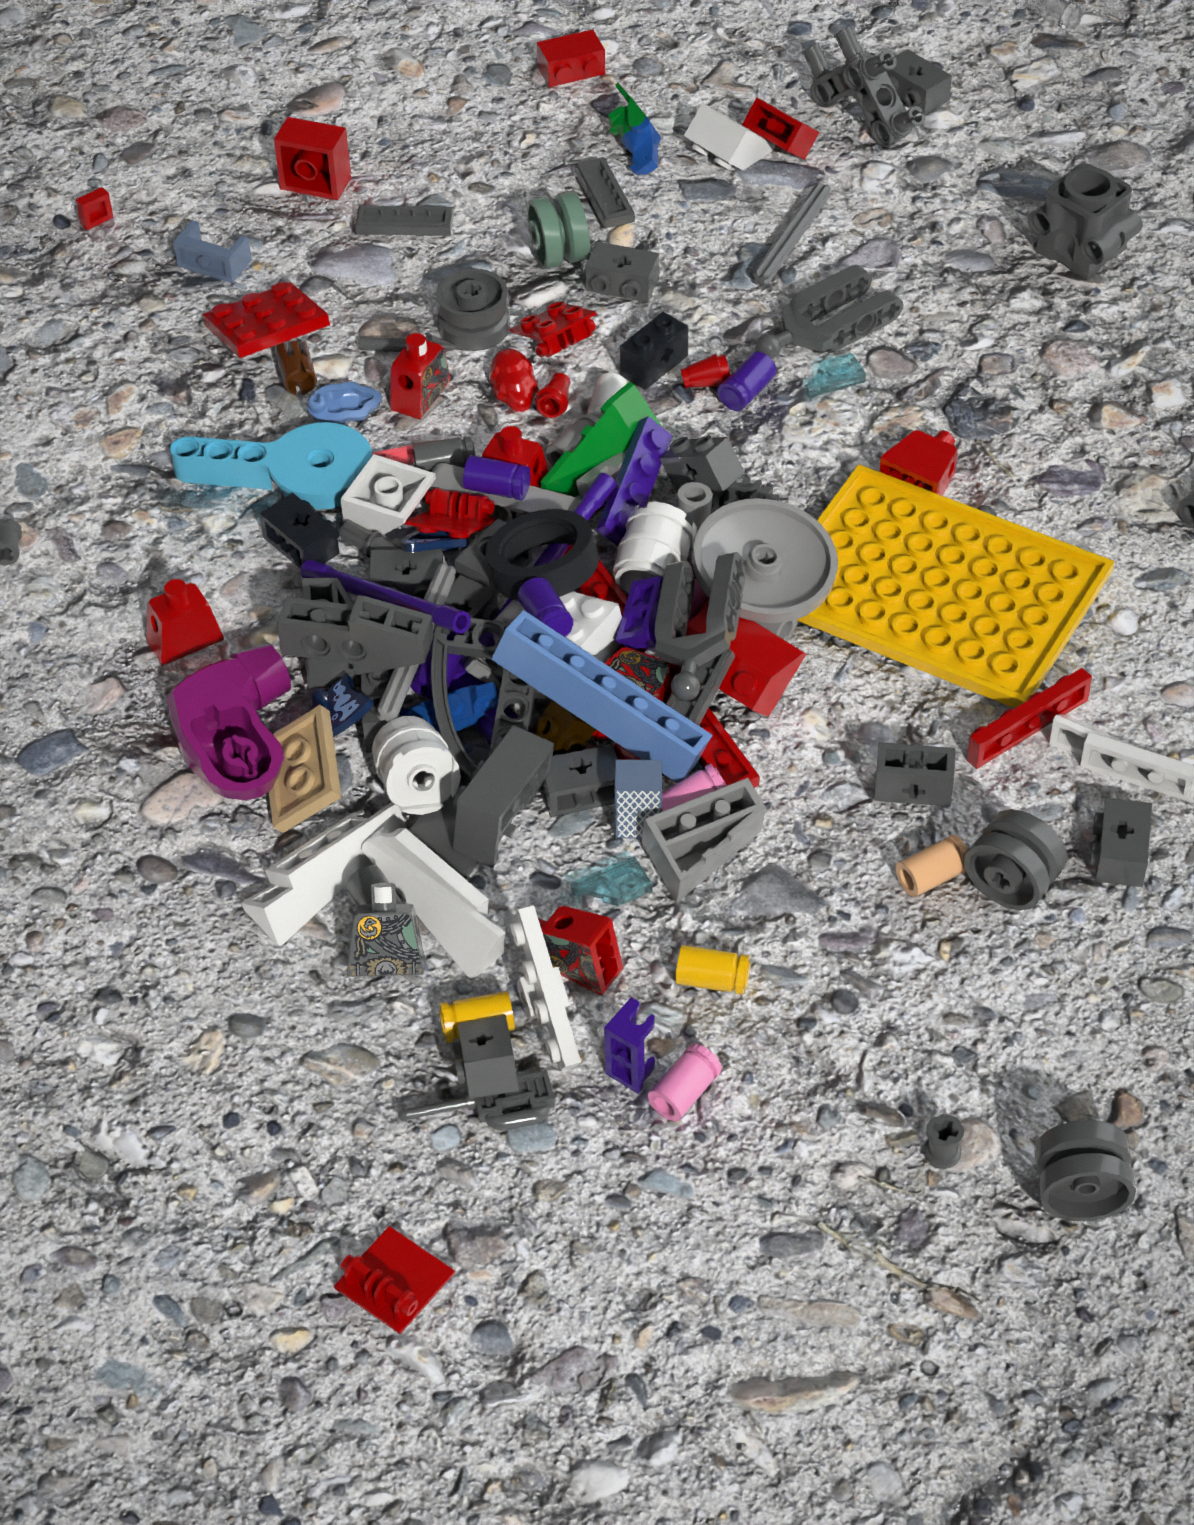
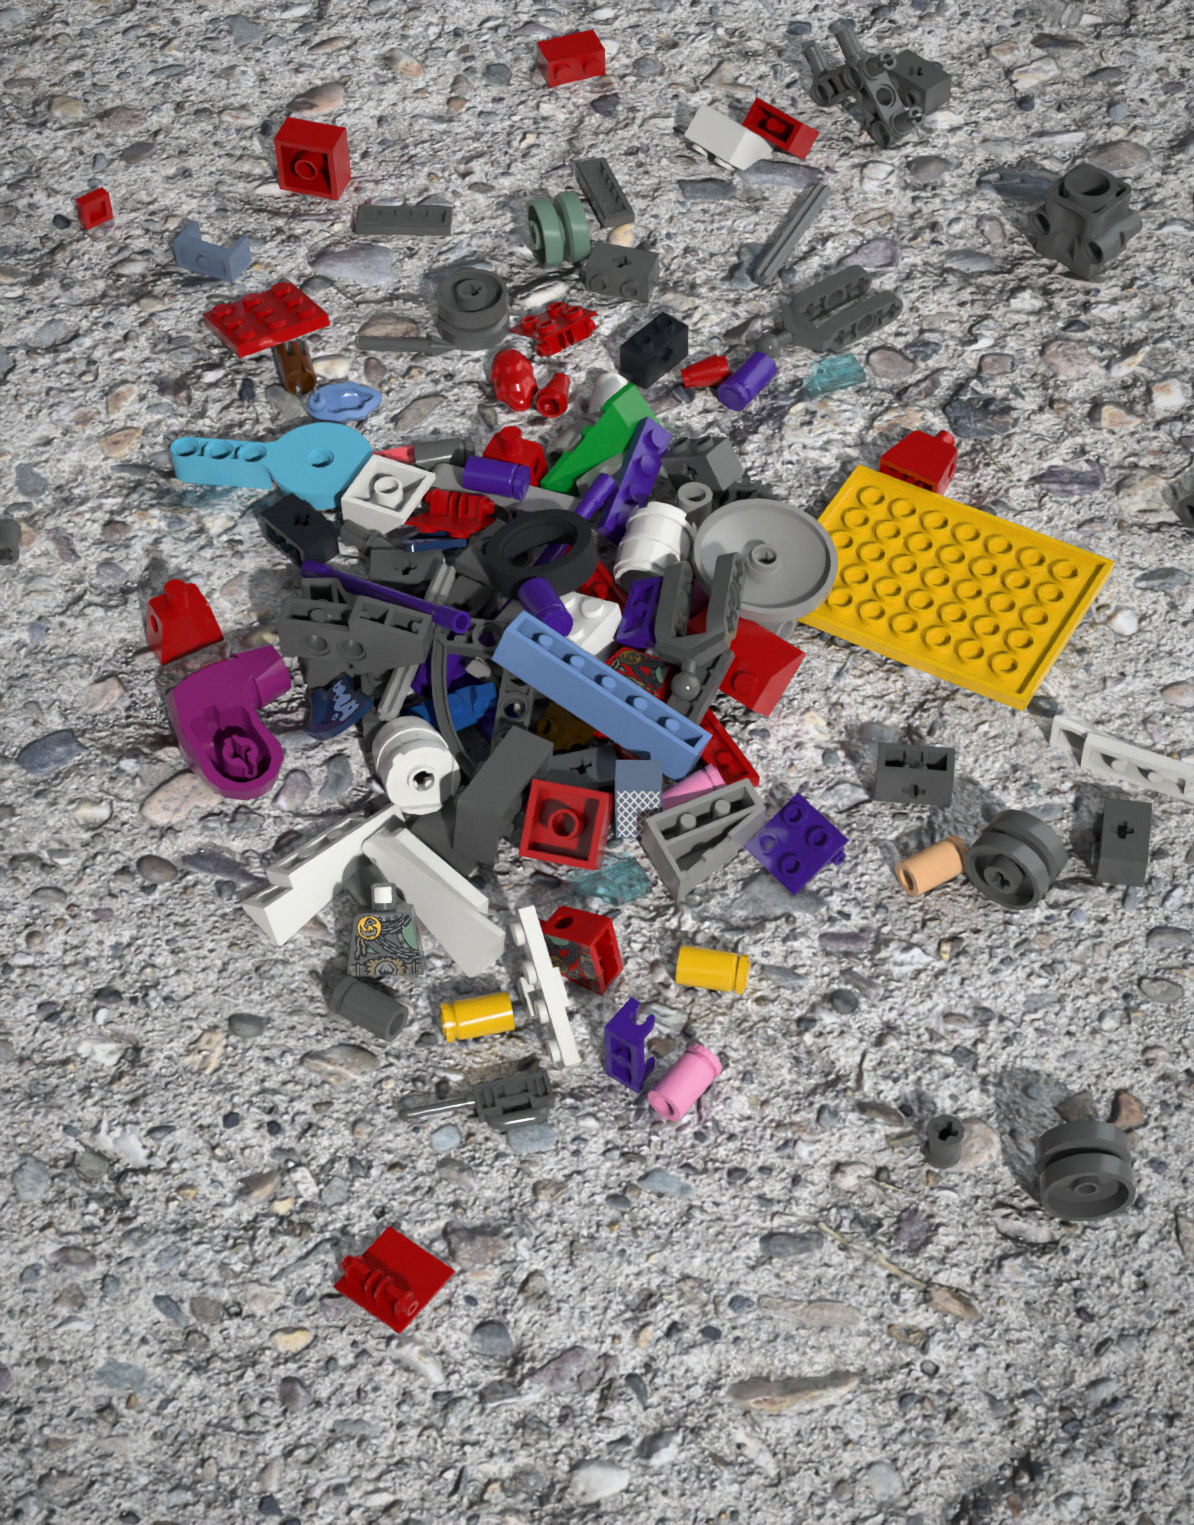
(308, 771): tan plate -> none
(368, 1008): none -> dark grey piece
(418, 376): red torso -> none
(485, 1057): dark grey brick -> none
(566, 824): none -> red brick
(636, 134): blue animal -> none
(797, 844): none -> dark purple hinge
(1028, 718): red plate -> none

